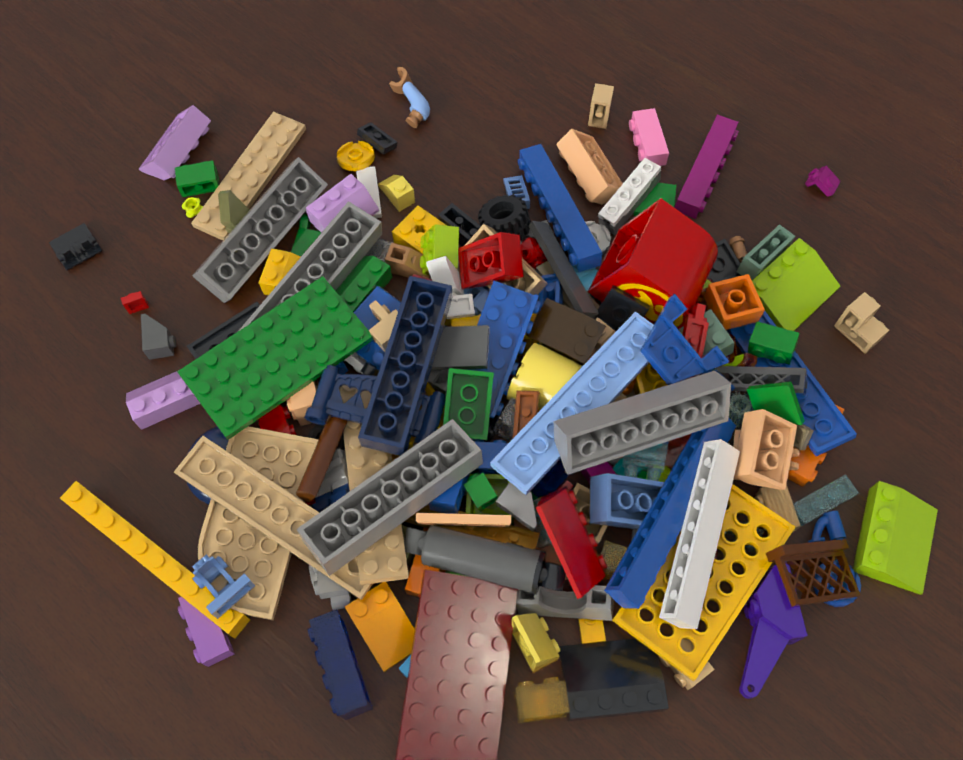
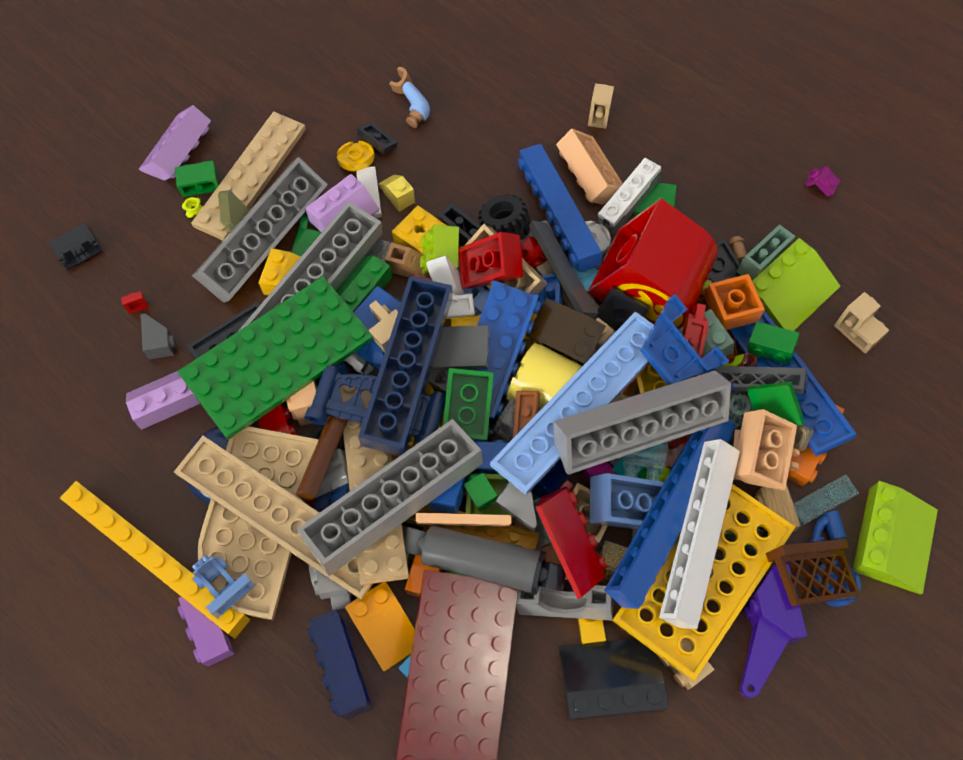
(521, 184): medium blue slope -> none
(534, 641): light yellow slope -> none
(541, 700): clear yellow brick -> none
(649, 136): bright pink brick -> none
(706, 166): magenta brick -> none

